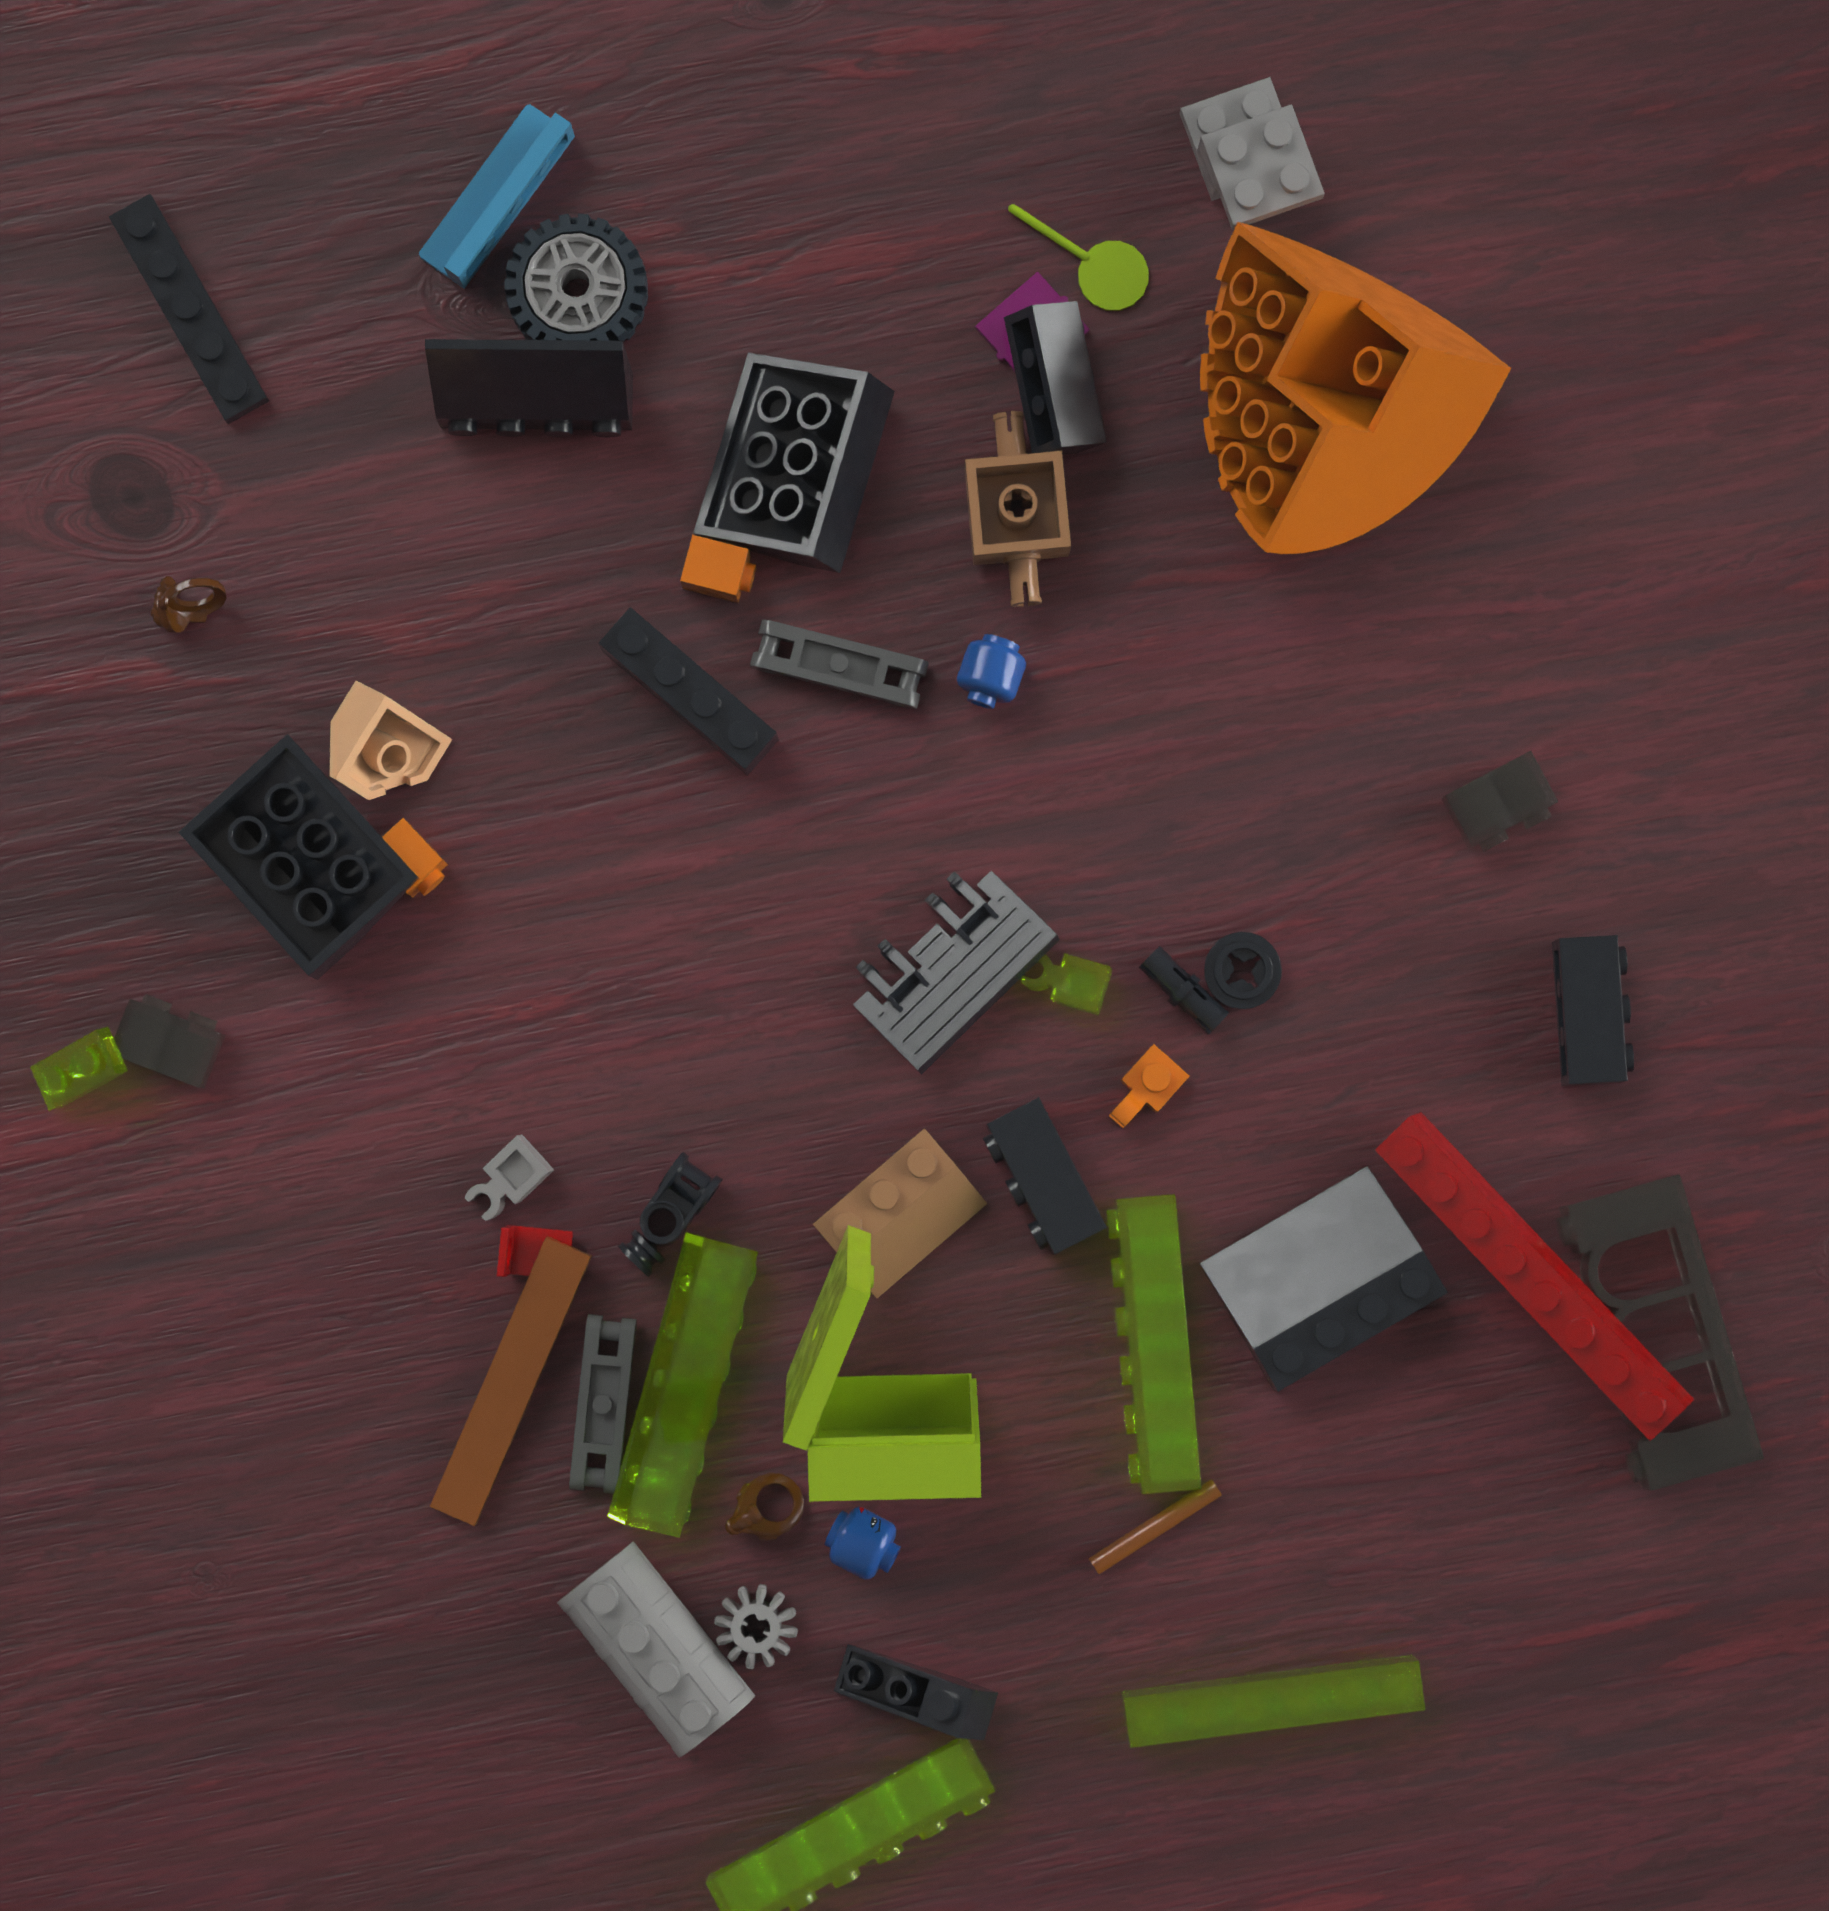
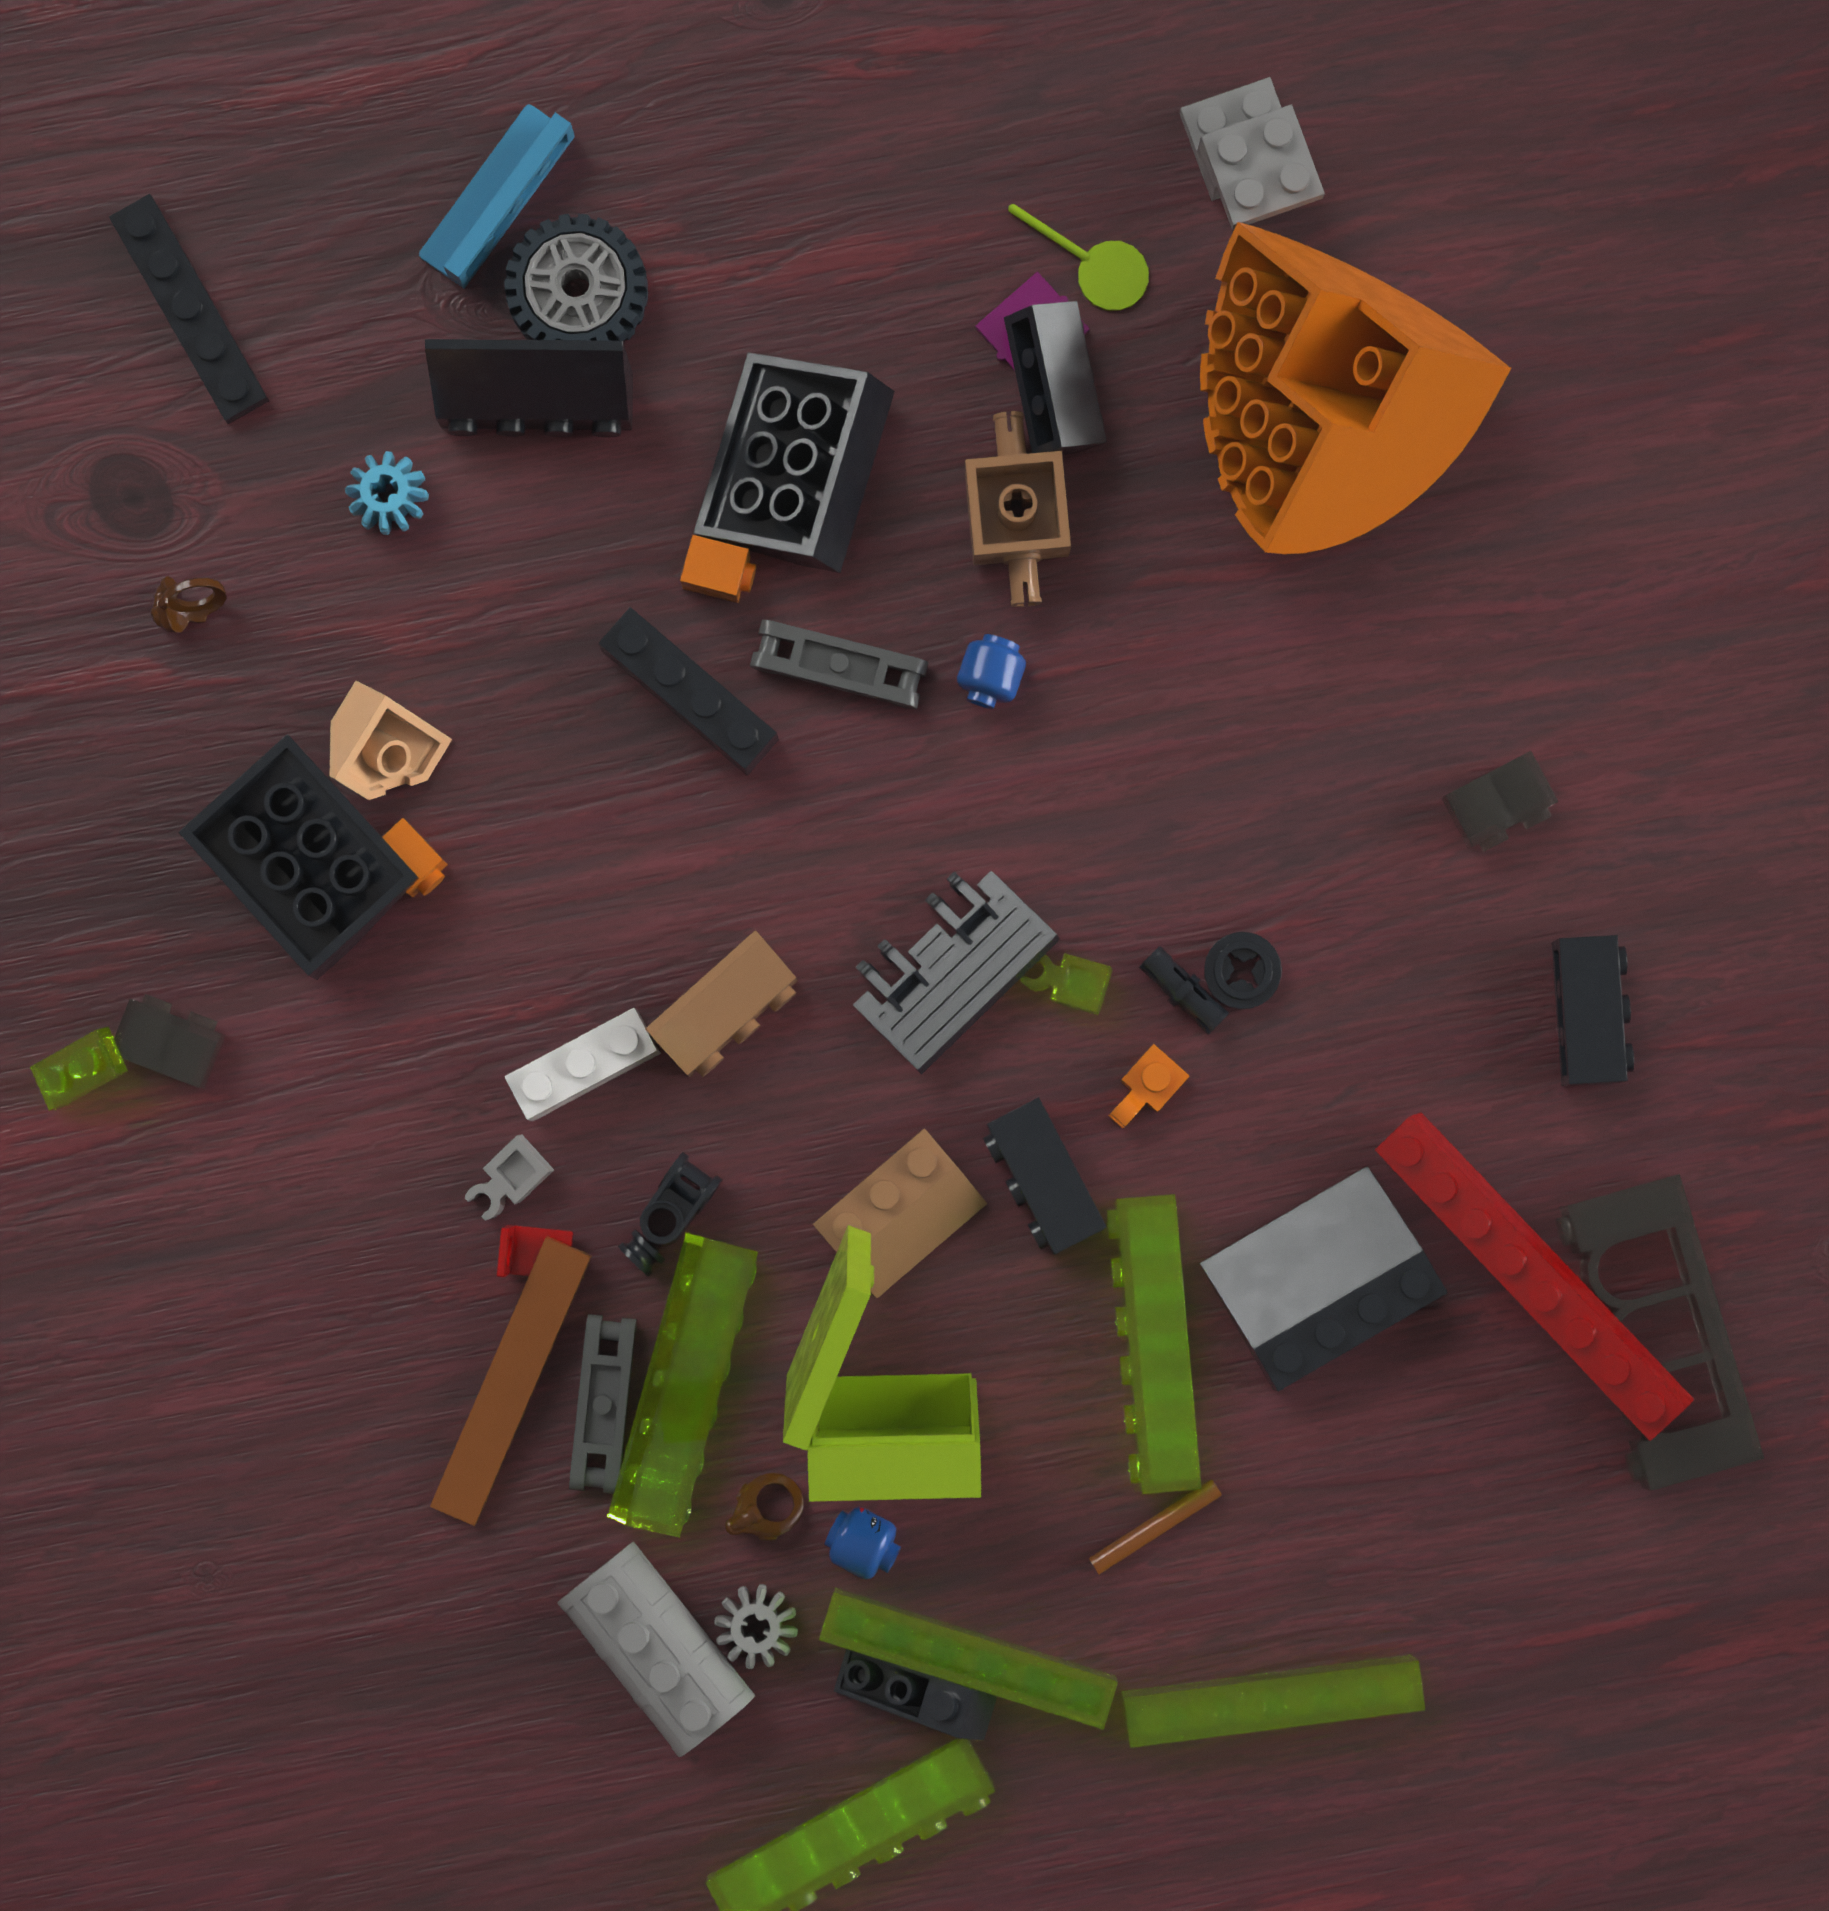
(398, 504): none -> medium azure gear
(582, 1065): none -> white brick
(723, 1006): none -> medium nougat slope
(969, 1658): none -> clear neon green brick

